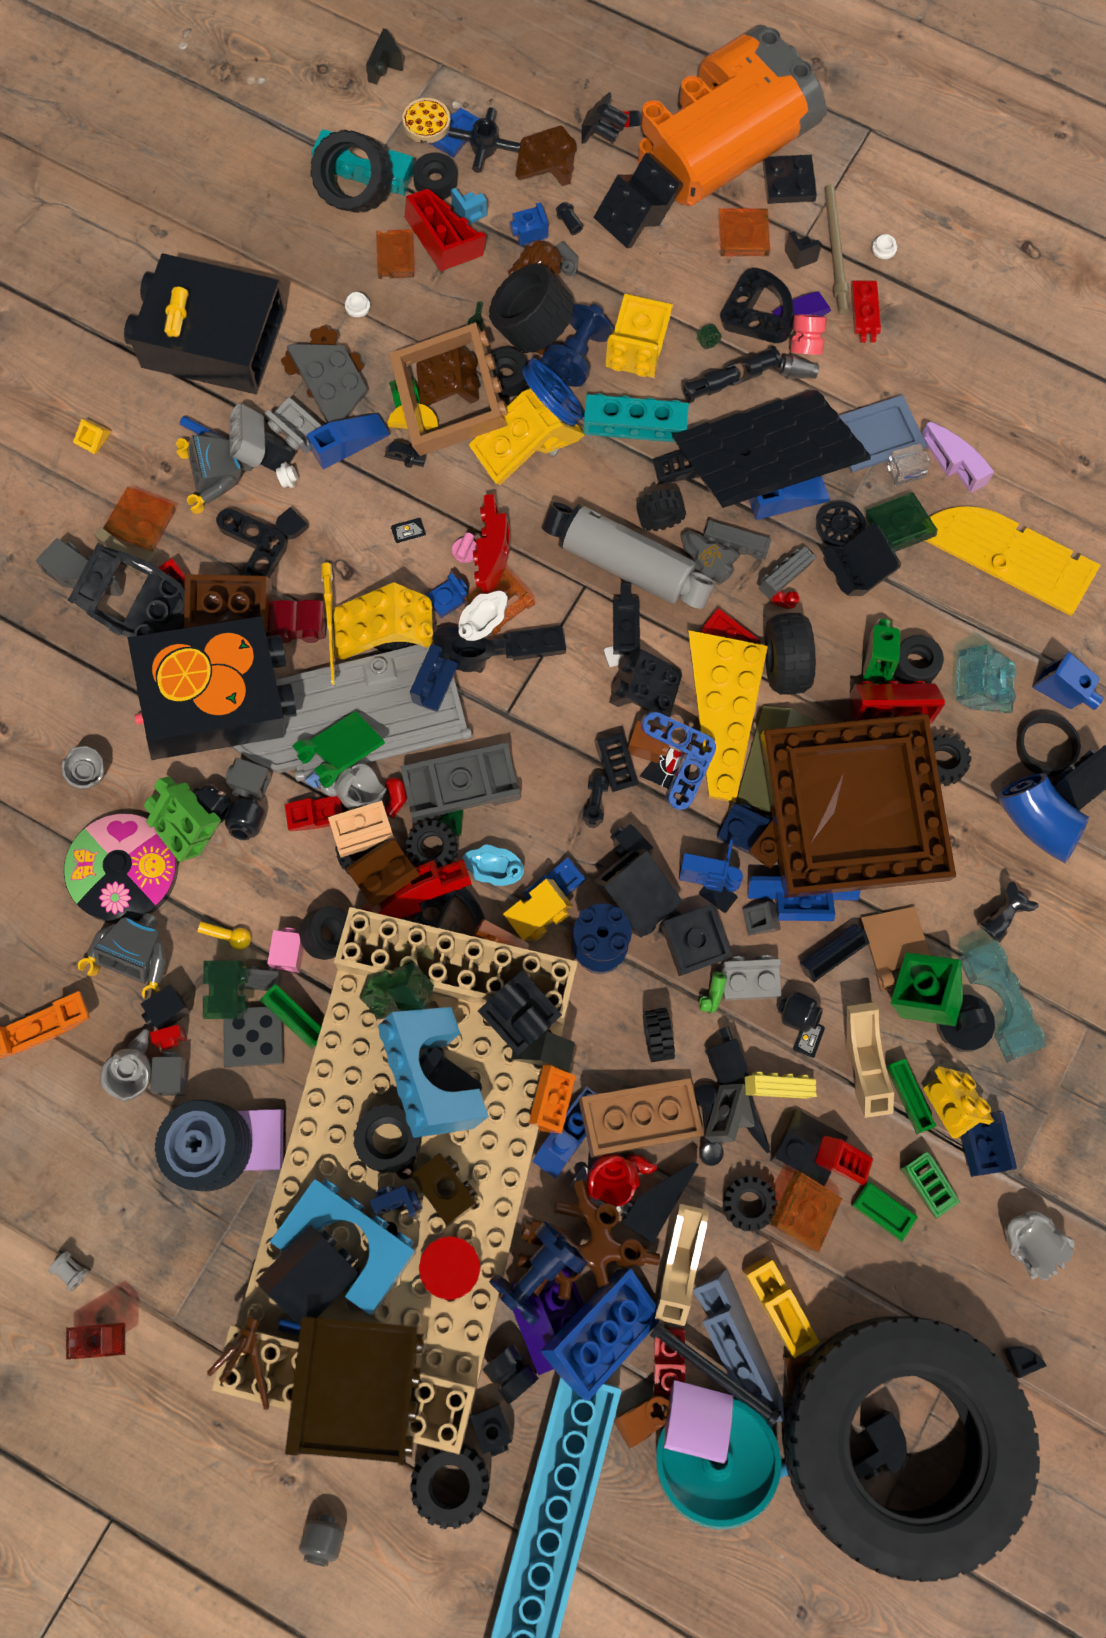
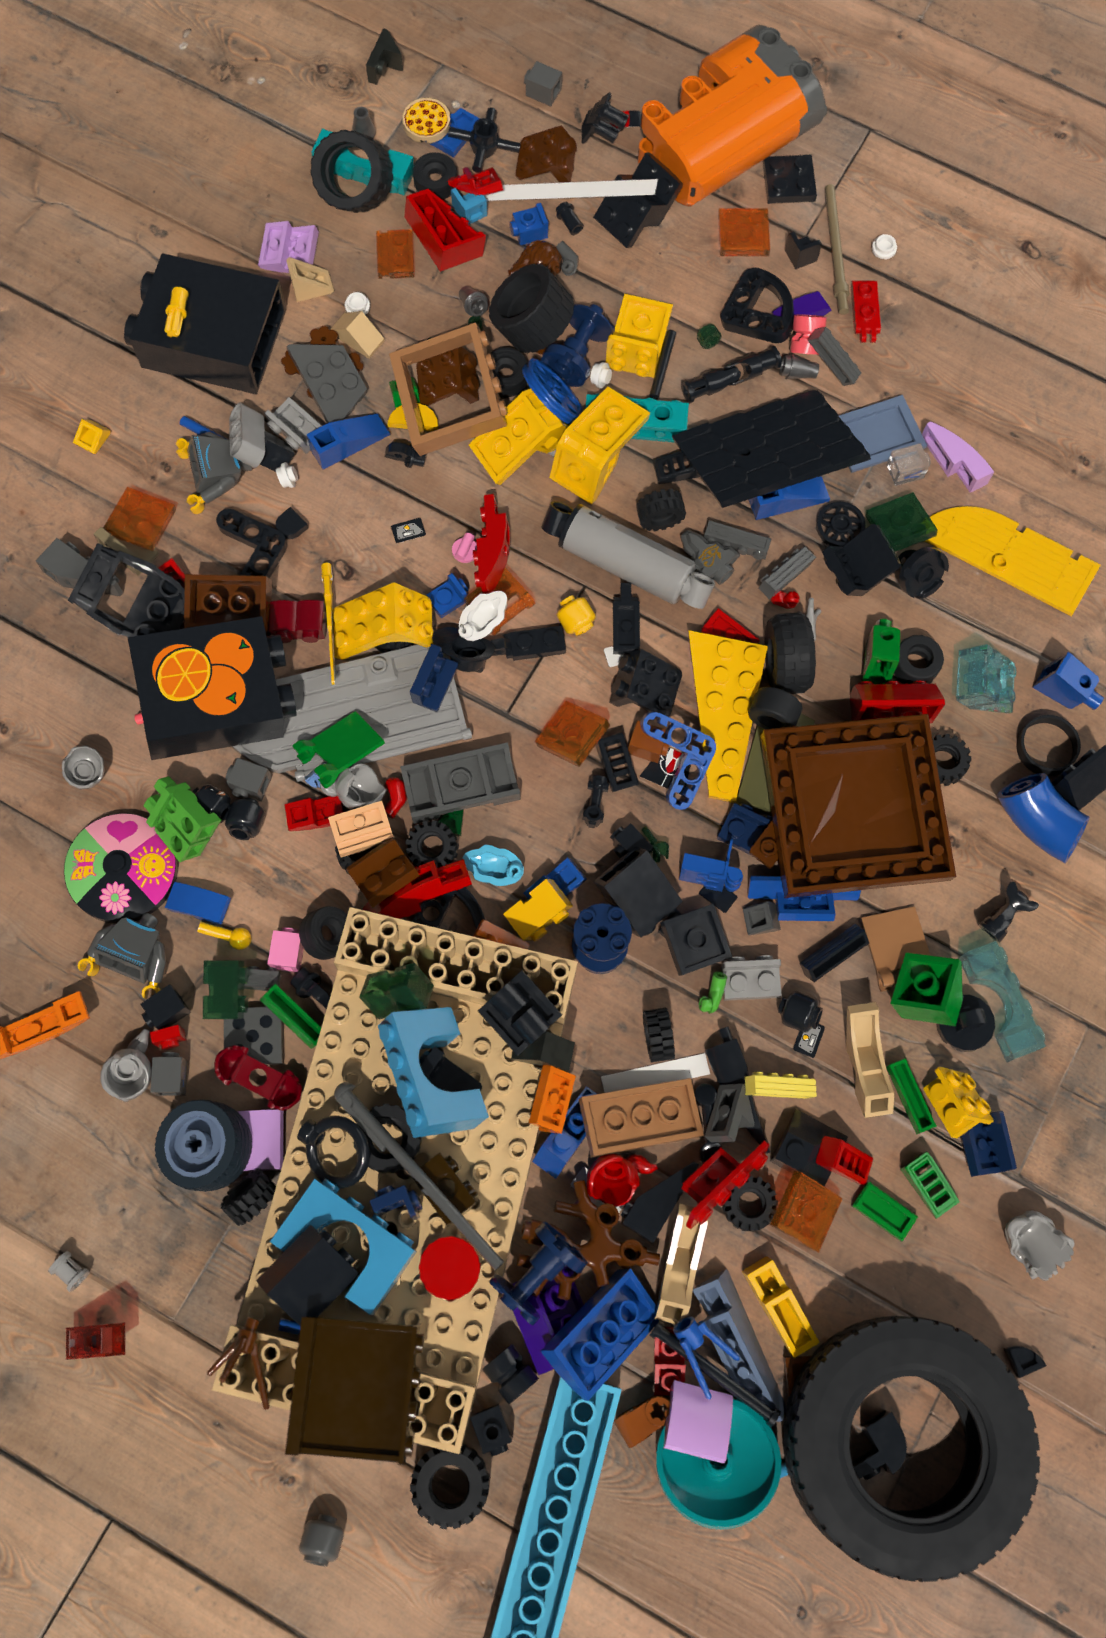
(198, 903): none -> blue slope
(248, 1197): none -> black tyre
(280, 1089): none -> dark red piece
(285, 241): none -> lavender slope
(308, 280): none -> tan slope
(308, 985): none -> black piece
(313, 1134): none -> black piece
(358, 333): none -> tan slope
(362, 122): none -> flat silver cone
(383, 1140): none -> dark grey bar
(473, 301): none -> flat silver cone
(478, 183): none -> red slope
(543, 83): none -> dark grey brick
(572, 733): none -> clear orange plate
(575, 190): none -> white sticker
(576, 615): none -> yellow head
(593, 443): none -> yellow bracket
(601, 374): none -> white plate
(659, 1073): none -> white sticker
(660, 847): none -> clear green hand
(662, 364): none -> black bar
(691, 1337): none -> blue plant
(716, 1178): none -> red bracket
(774, 709): none -> black tyre
(812, 615): none -> light grey bar
(834, 356): none -> dark grey piece
(922, 571): none -> black tile

